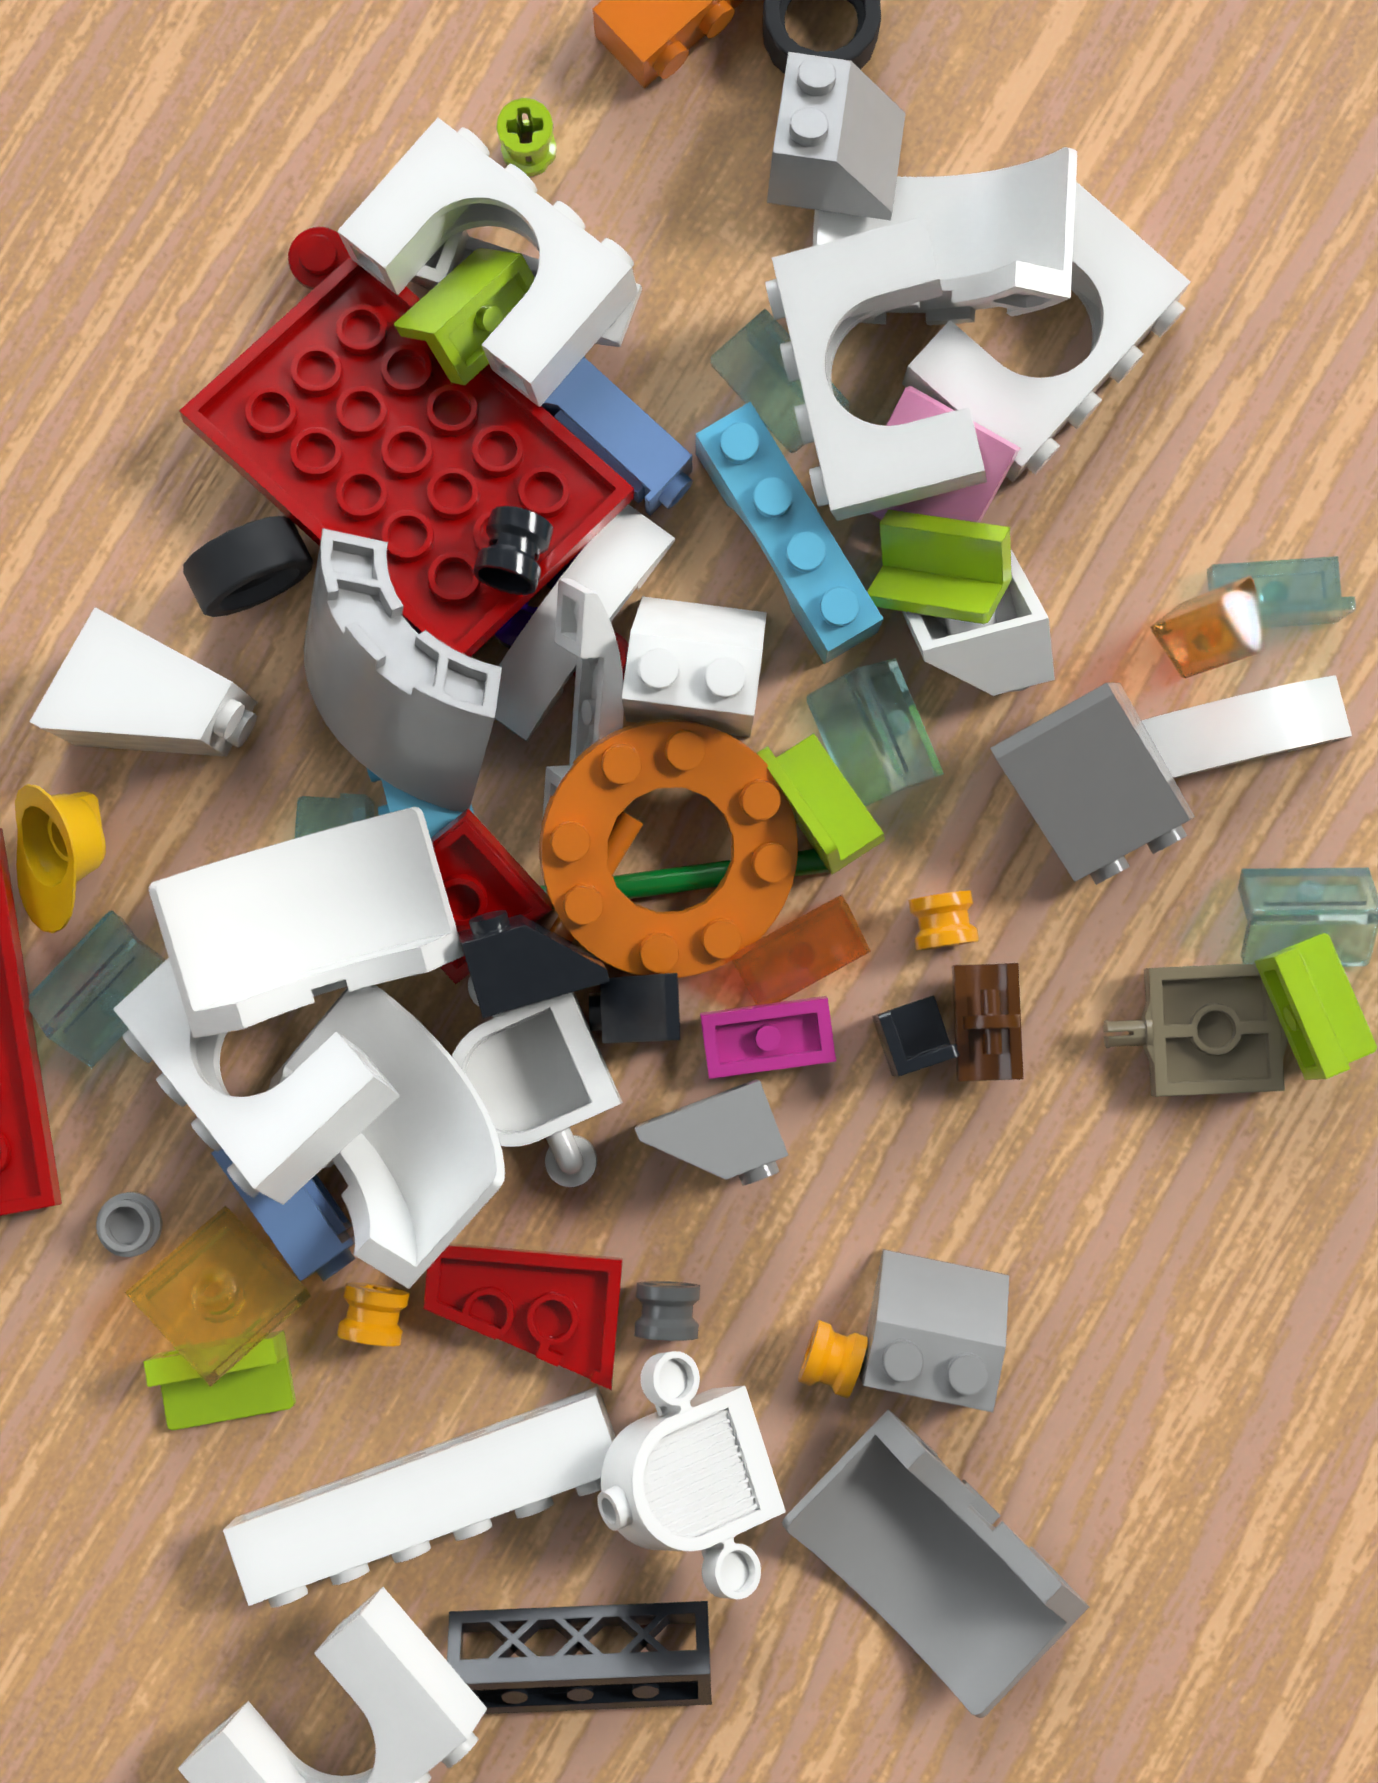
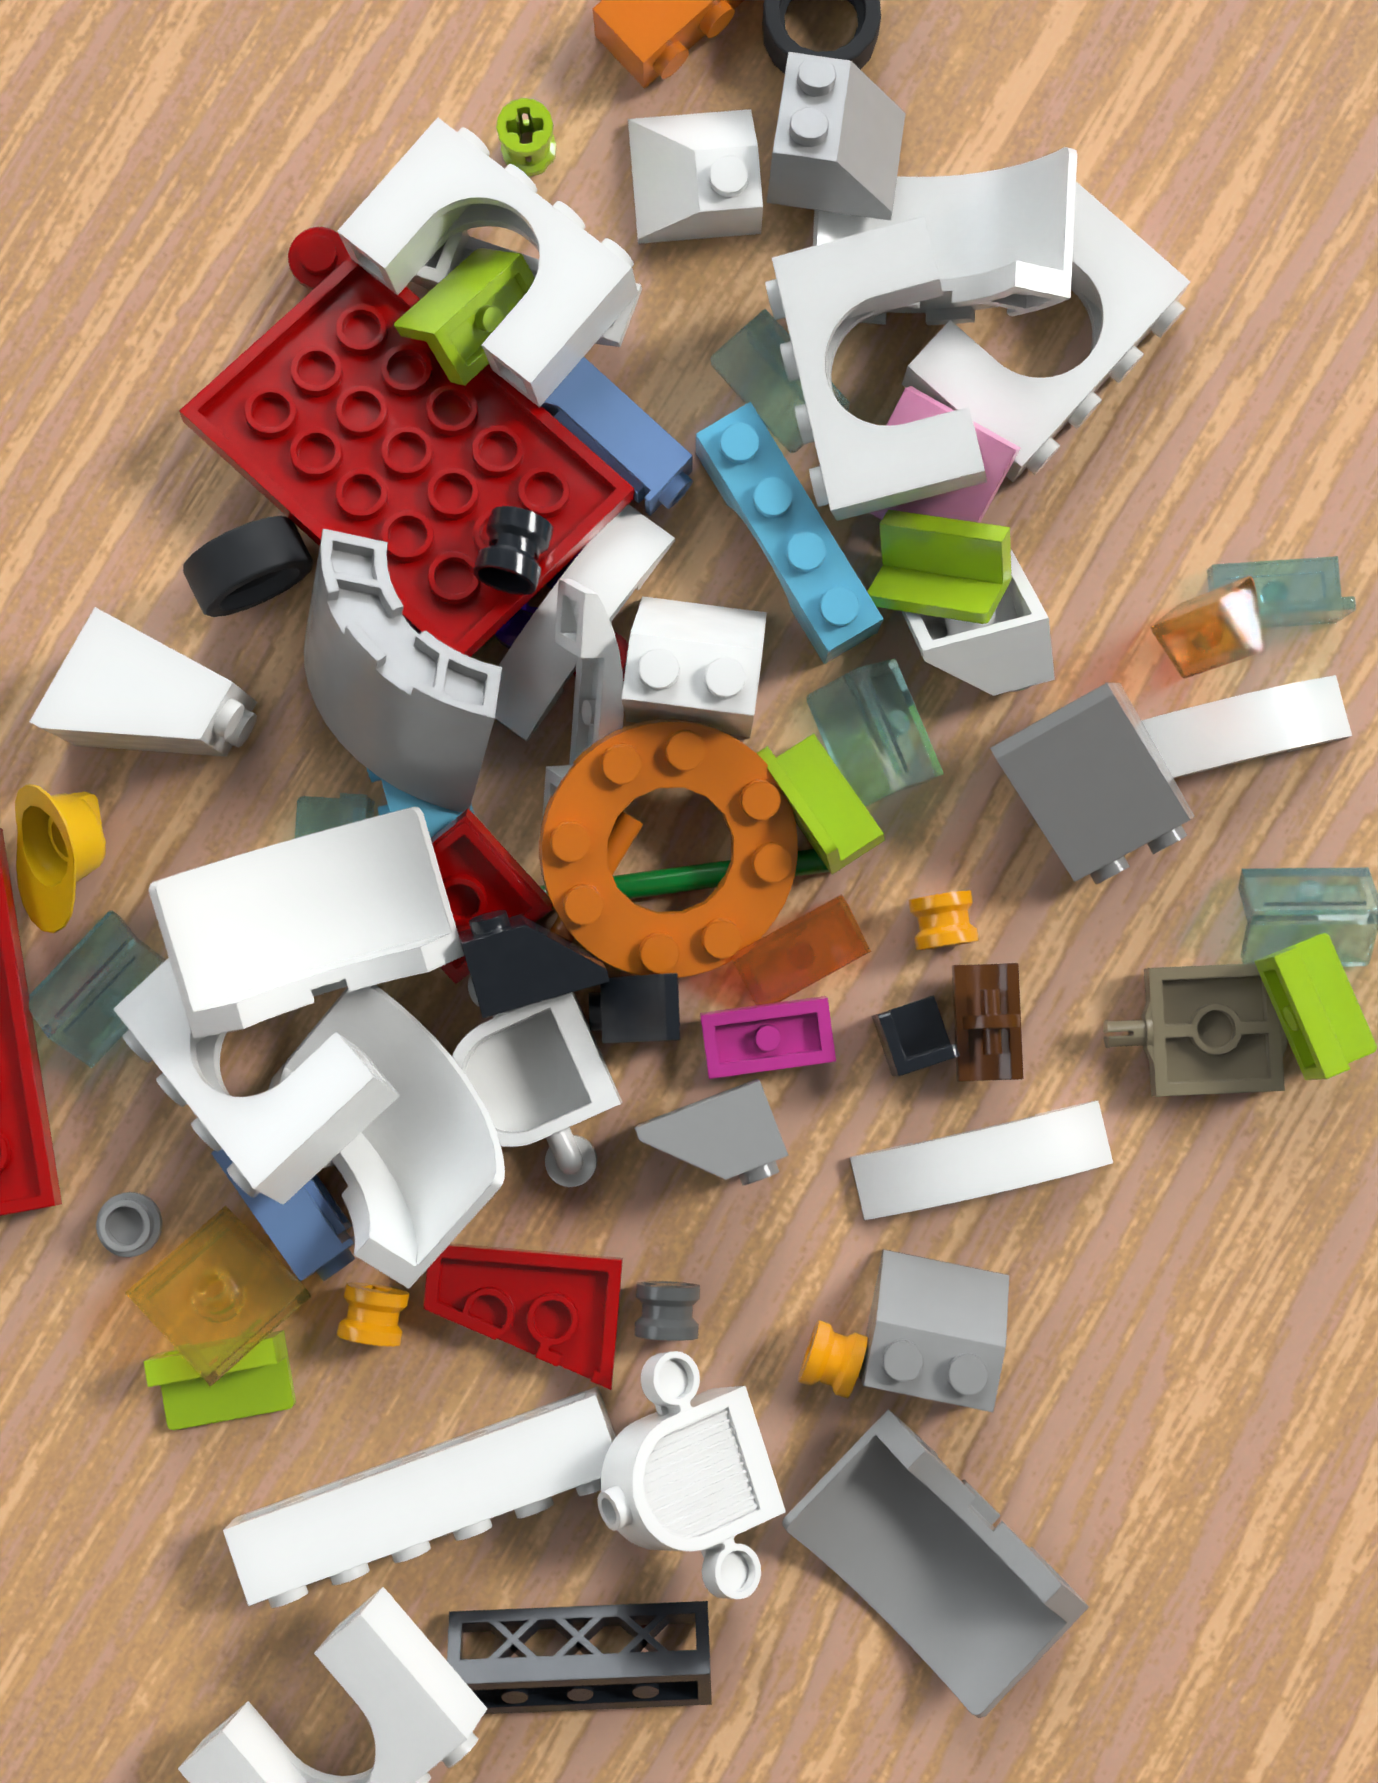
(695, 176): none -> white slope
(981, 1161): none -> white slope

